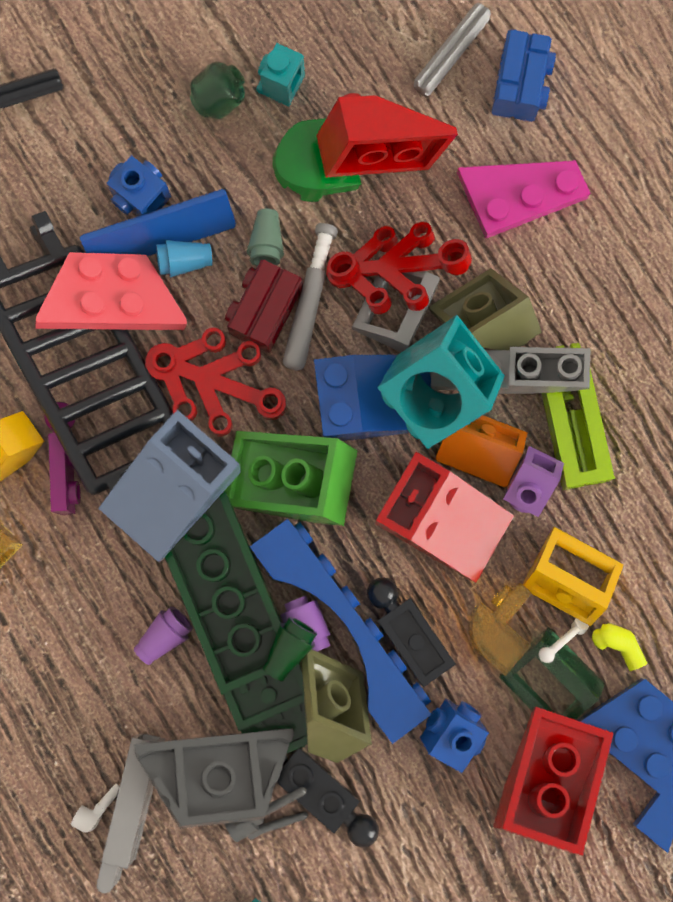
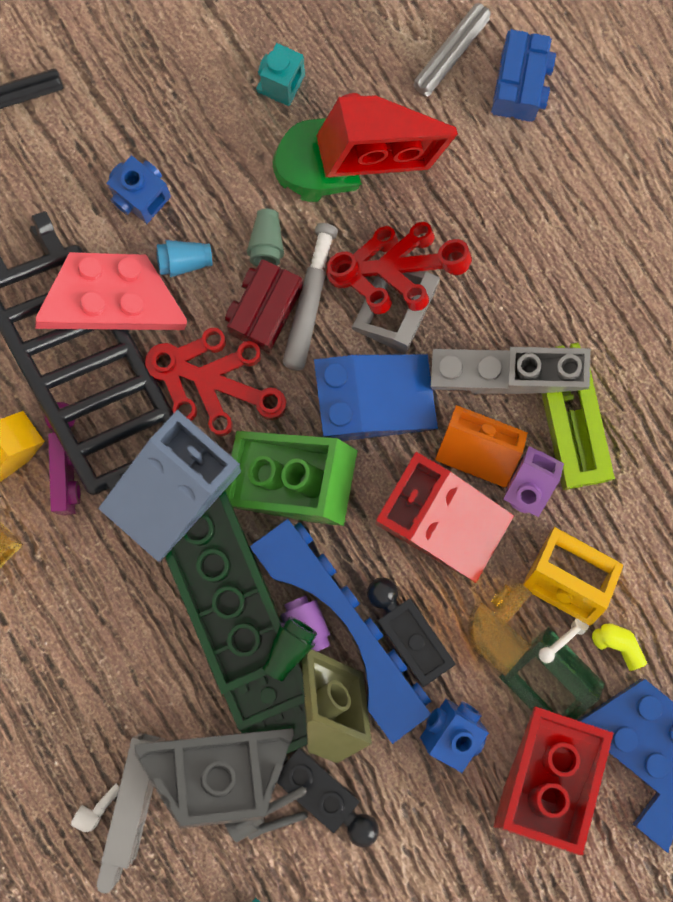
(163, 635): medium lavender cone -> none
(178, 222): blue slope -> none
(217, 90): clear green head -> none
(461, 359): teal brick -> none
(492, 311): olive slope -> none
(520, 192): dark pink wing -> none

